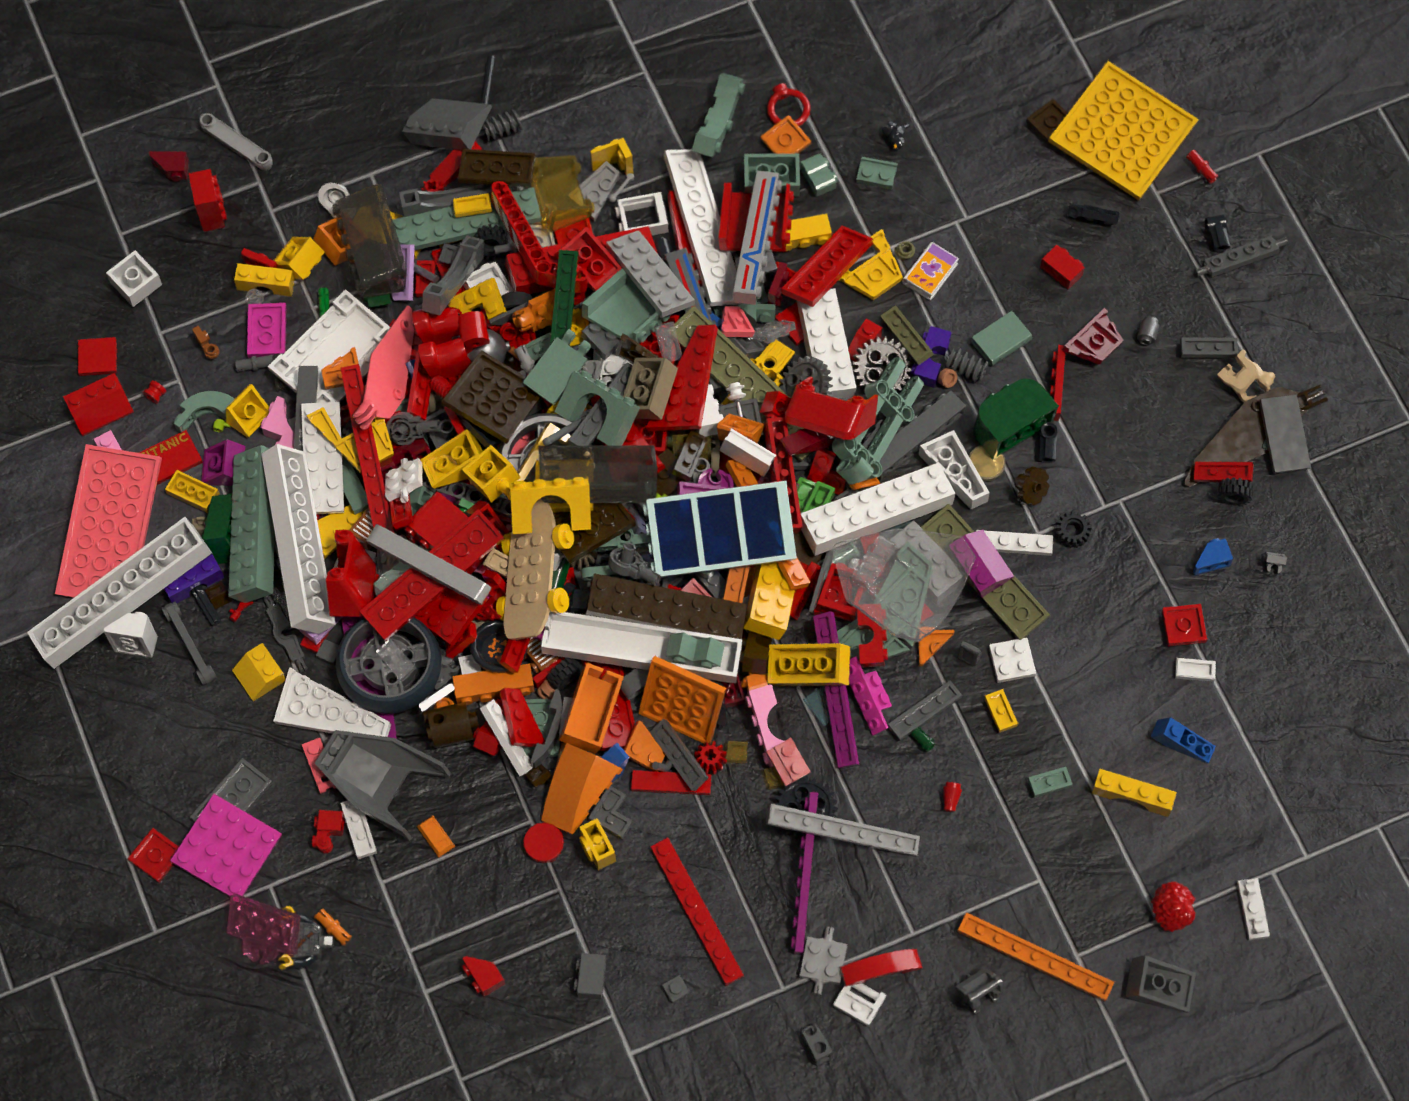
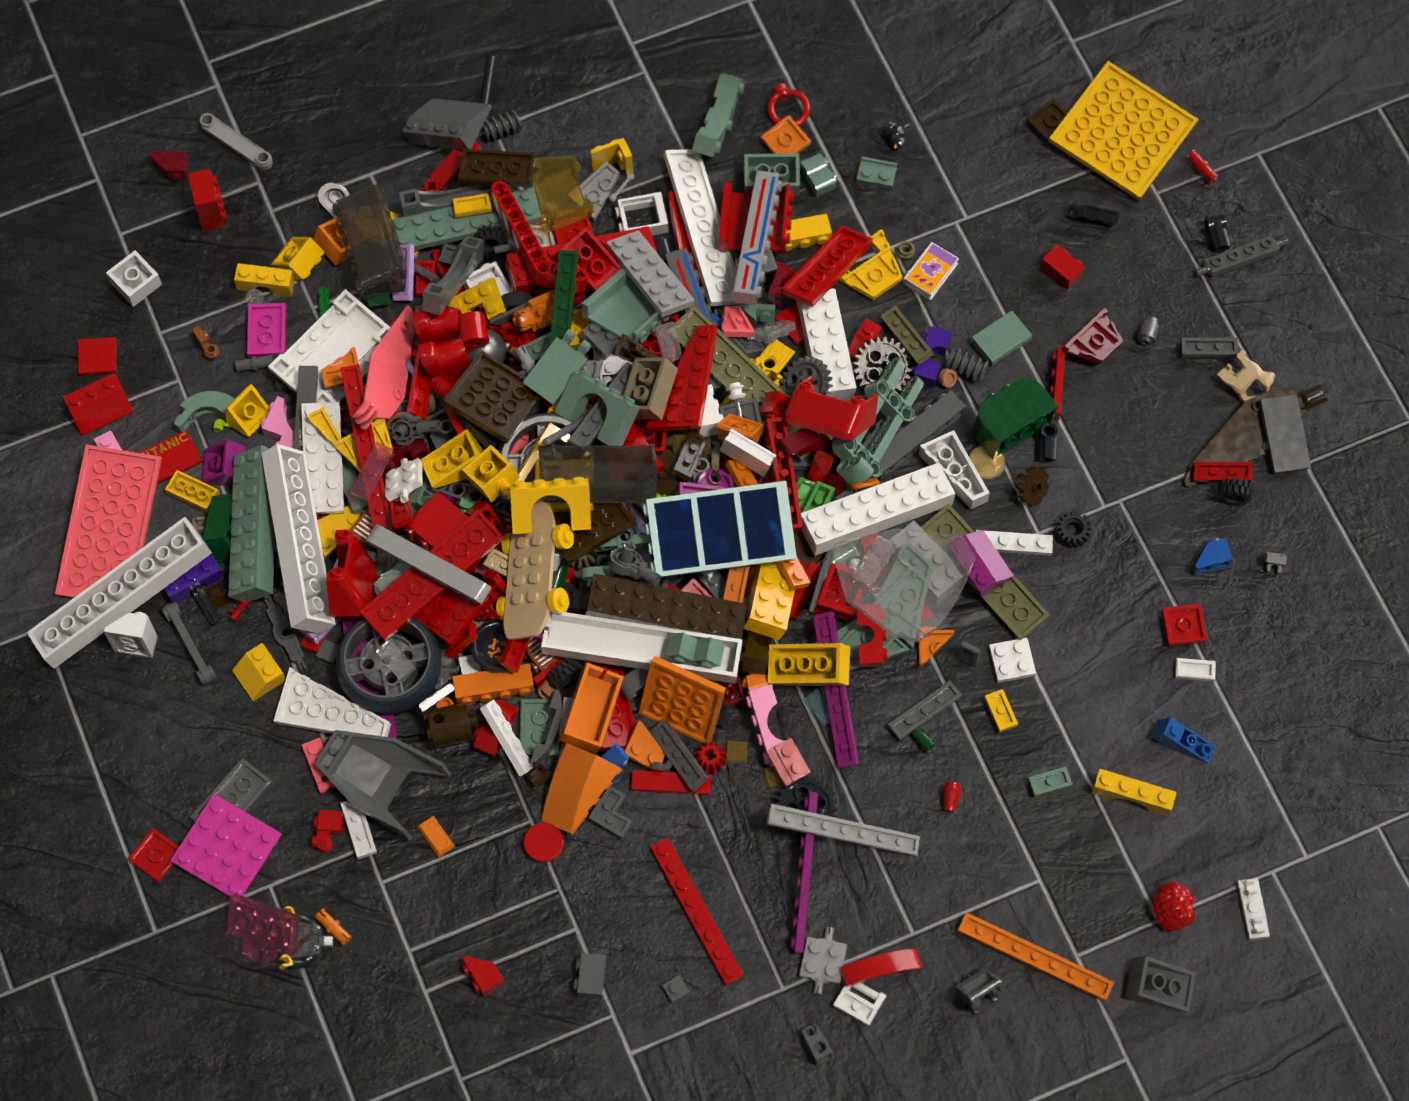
(154, 391): red wheel -> none
(257, 259): red plate -> none
(372, 471): none -> clear pink plate
(520, 721): red wing -> none
(596, 844): yellow brick -> none
(869, 695): dark pink bracket -> none

